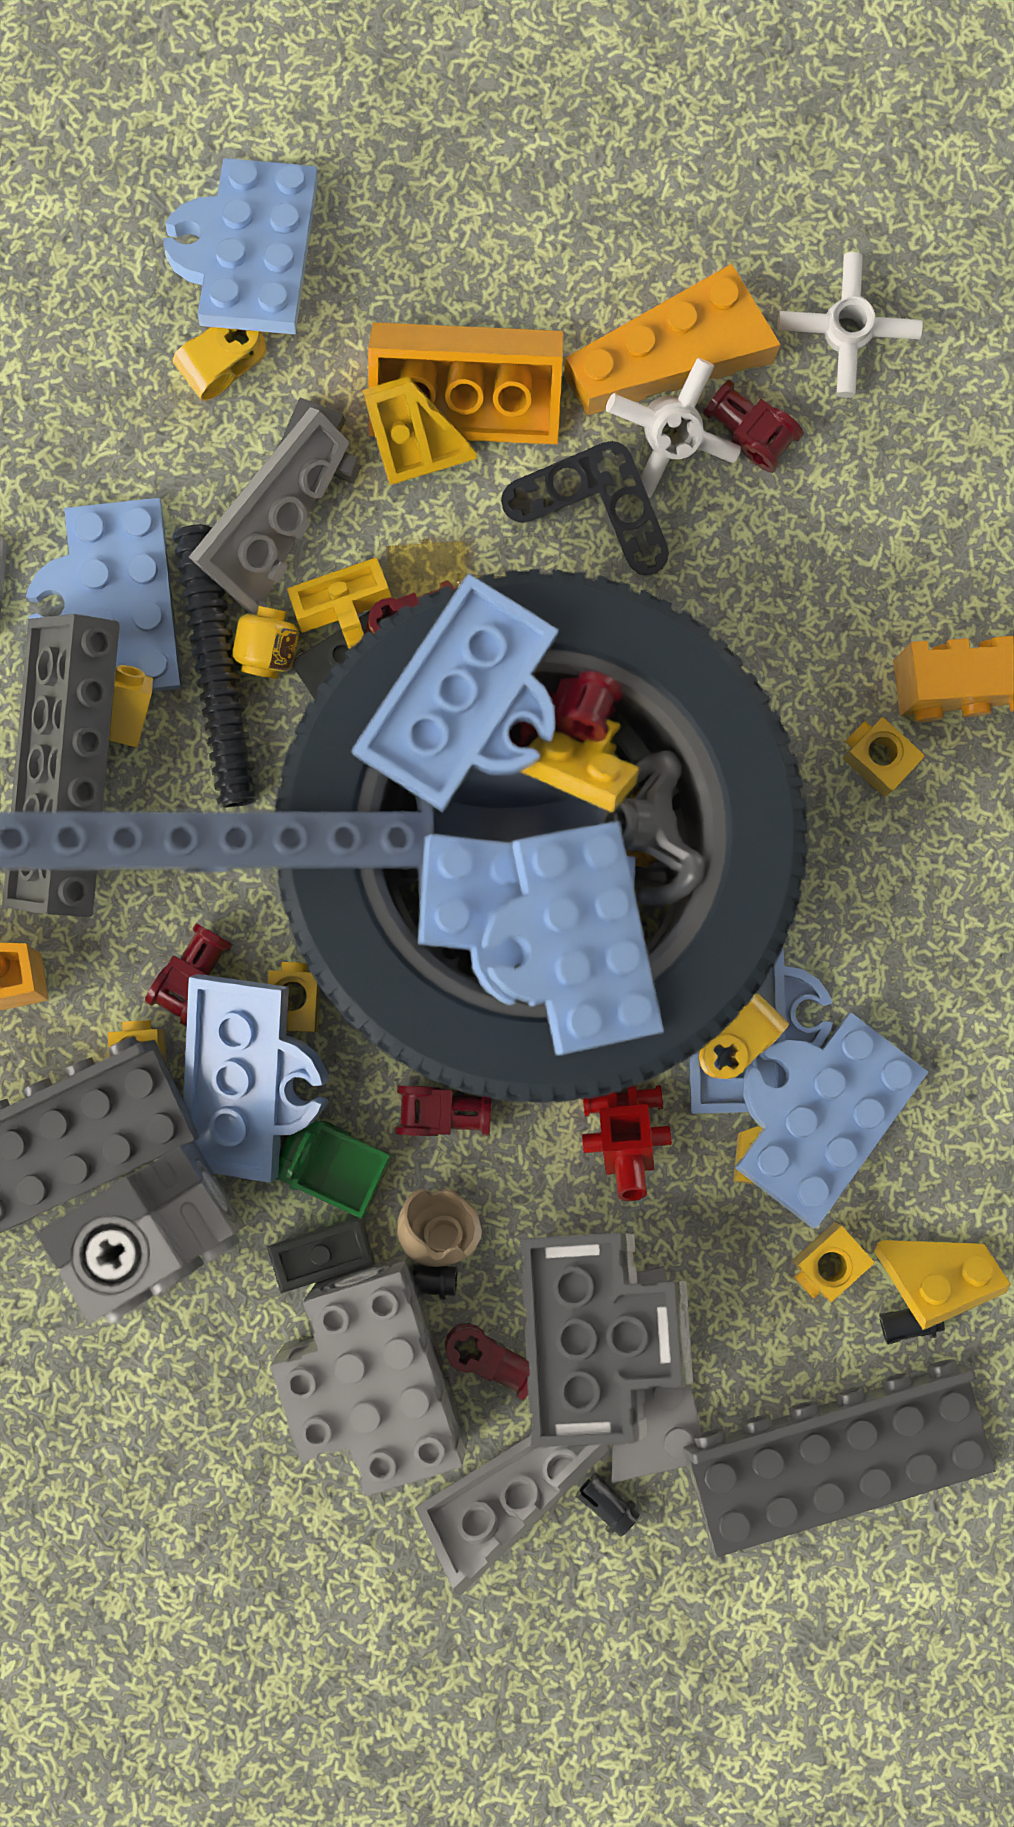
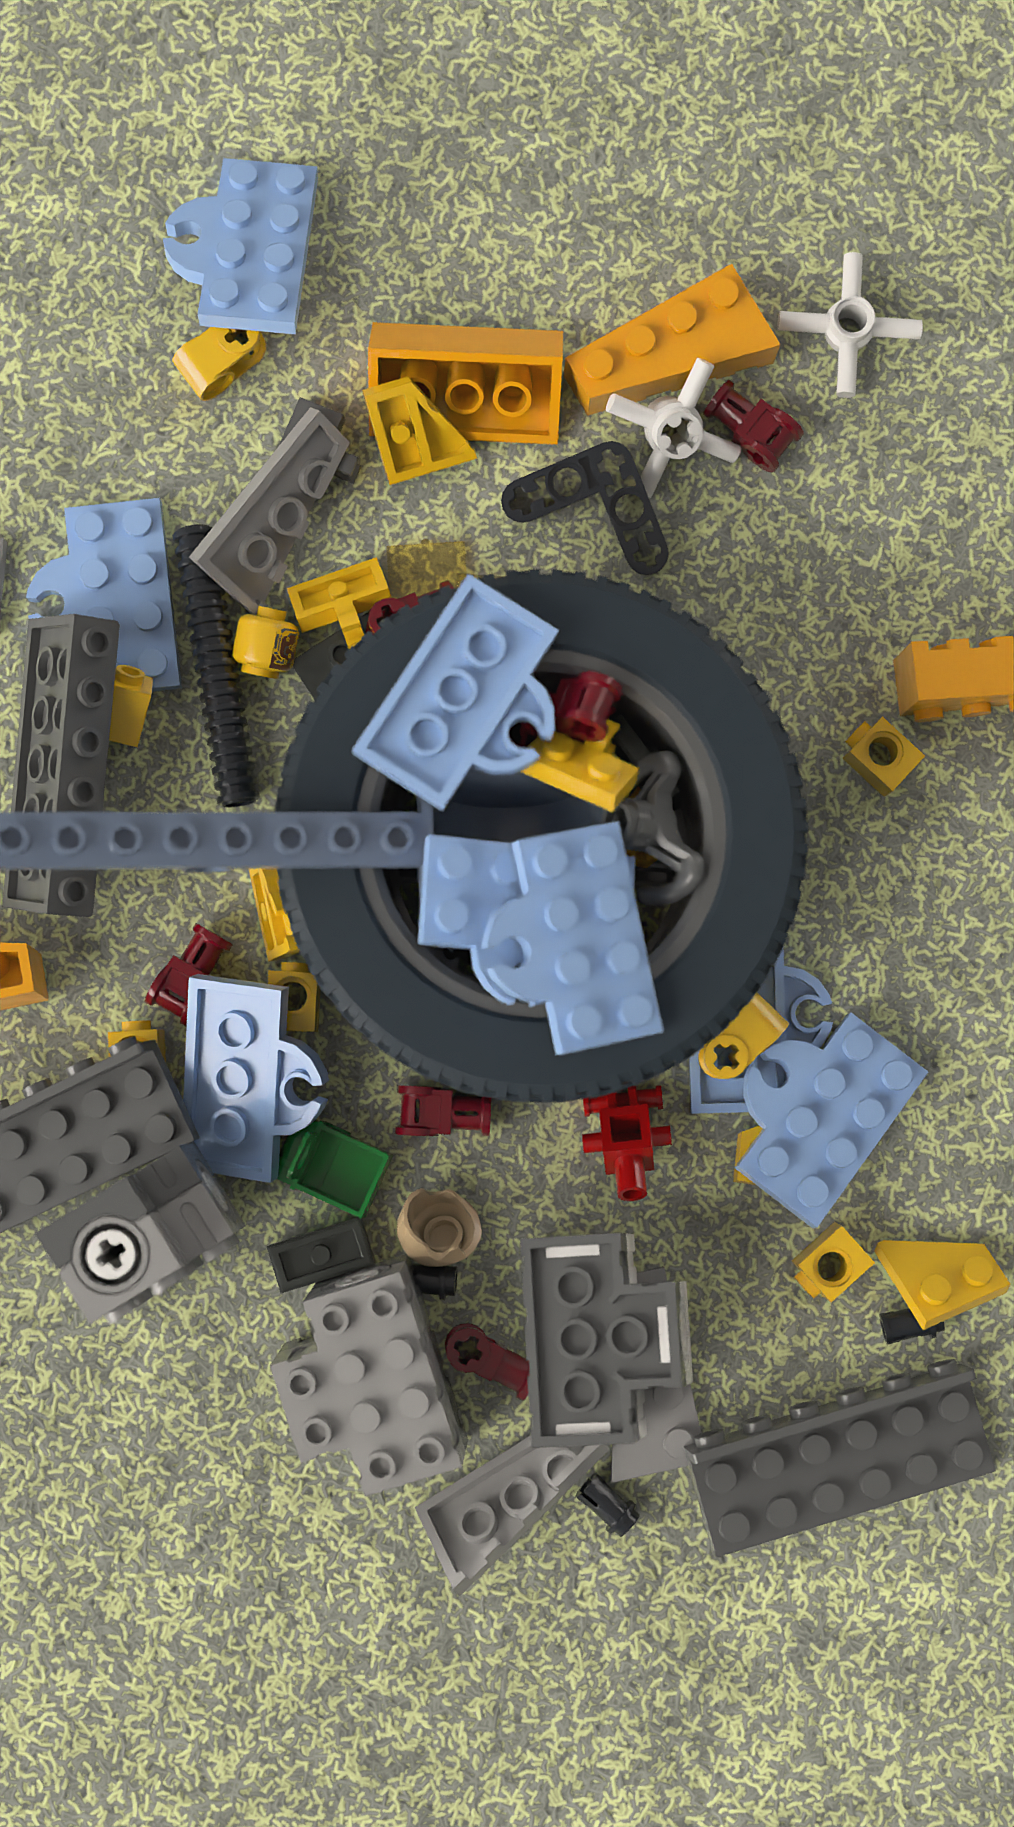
(273, 921): none -> yellow wing

